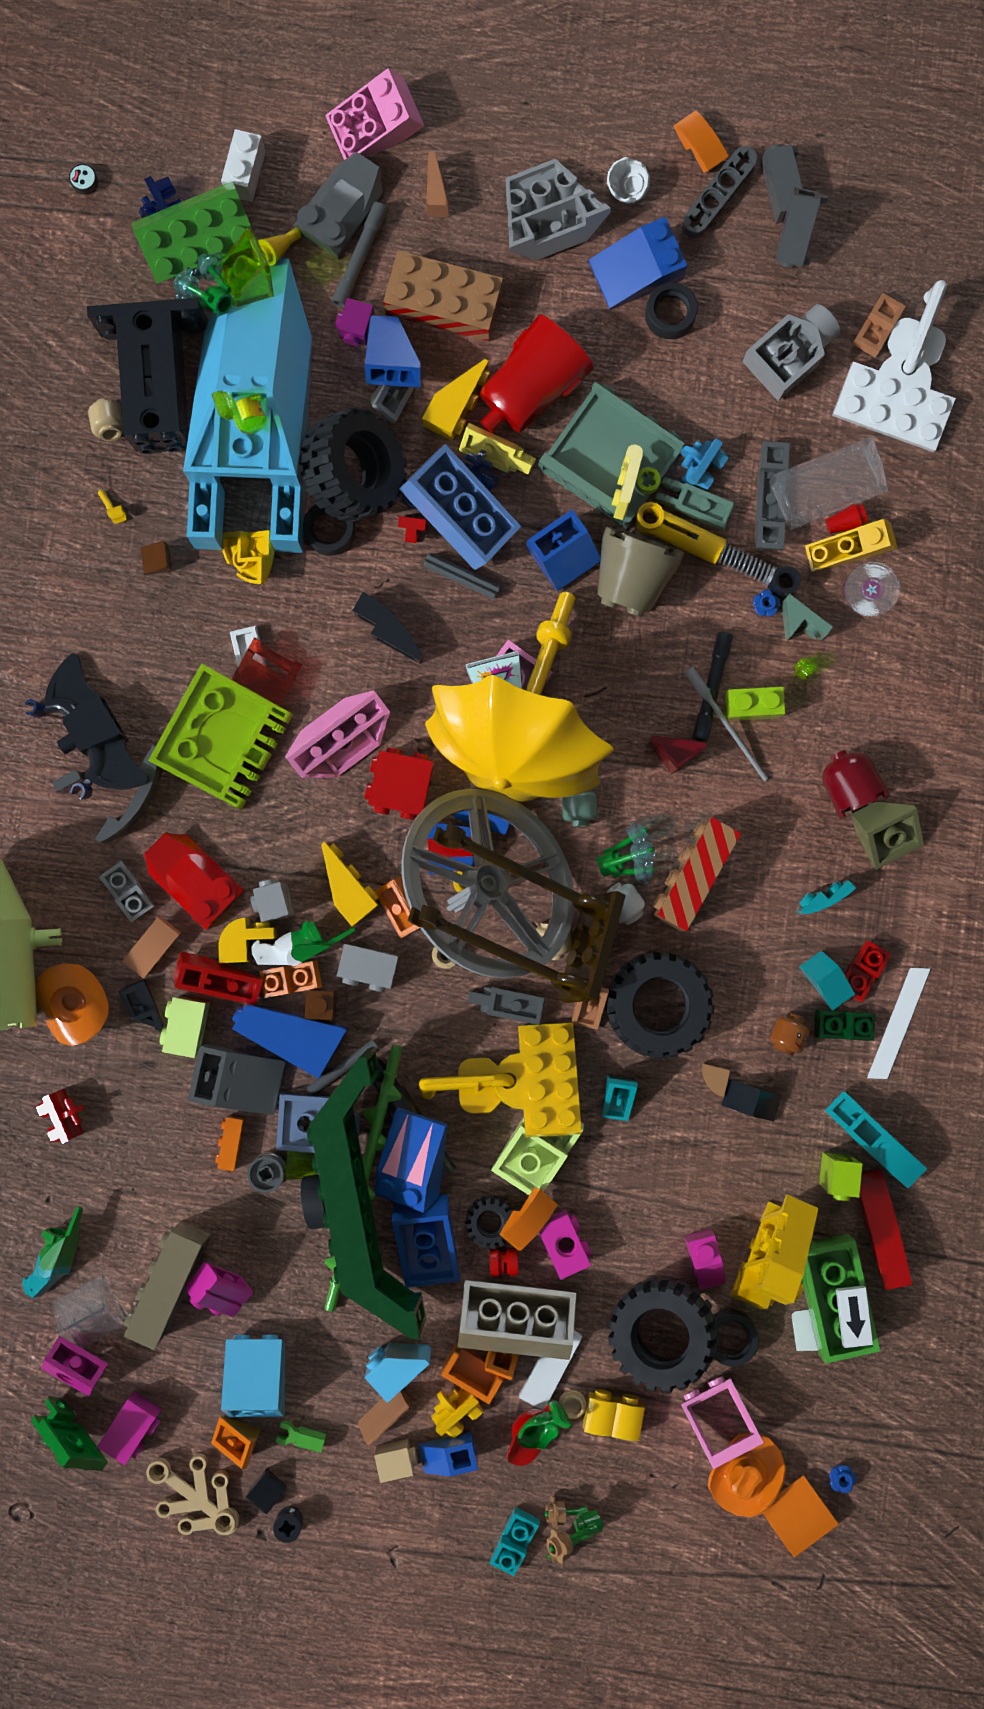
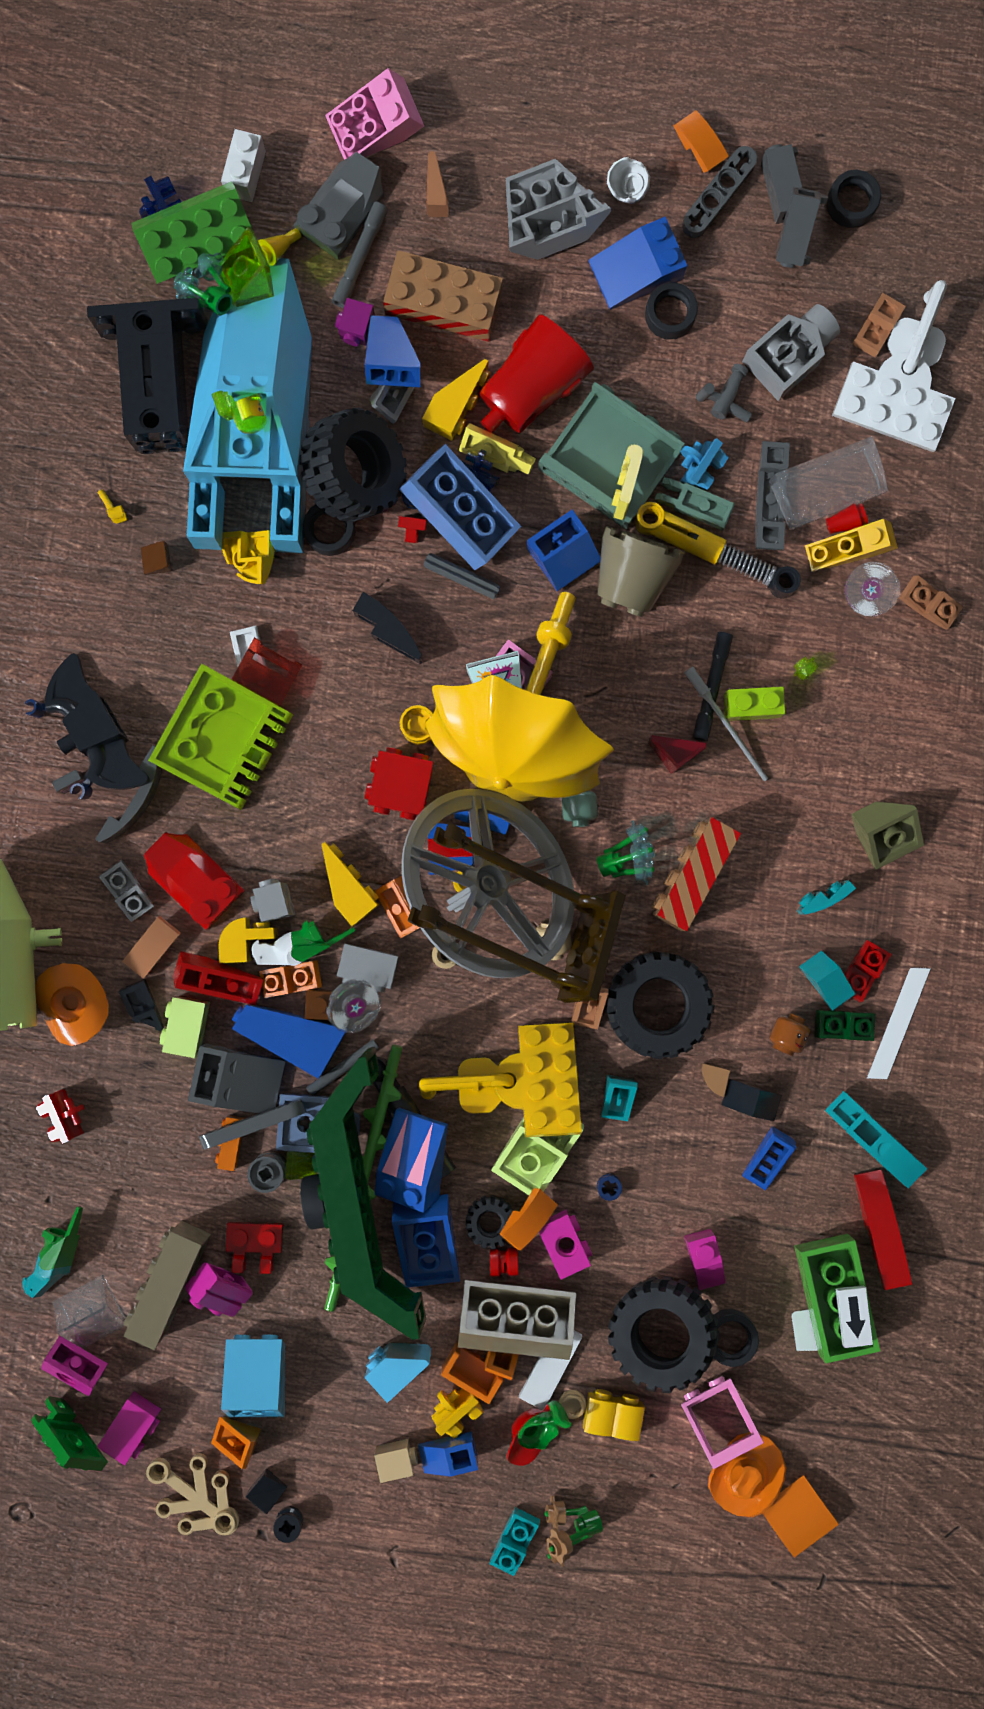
(83, 179): tile -> none
(106, 419): tan head -> none
(252, 1124): none -> dark grey beam
(254, 1237): none -> red plate
(302, 1437): bright green bar -> none
(339, 737): bright pink wedge -> none
(353, 1006): none -> clear tile
(383, 1416): nougat slope -> none
(413, 724): none -> yellow wheel
(509, 1004): dark grey hinge -> none
(612, 1179): none -> dark blue bush
(633, 903): white head -> none
(656, 480): lime bush -> none
(724, 400): none -> dark grey piece
(761, 1153): none -> blue slope
(763, 610): blue plate -> none
(777, 1255): yellow wedge -> none
(798, 614): sand green slope -> none
(840, 1175): lime brick -> none
(842, 1471): blue plate -> none
(852, 782): dark red cylinder -> none
(865, 182): none -> black tyre
(930, 603): none -> nougat slope

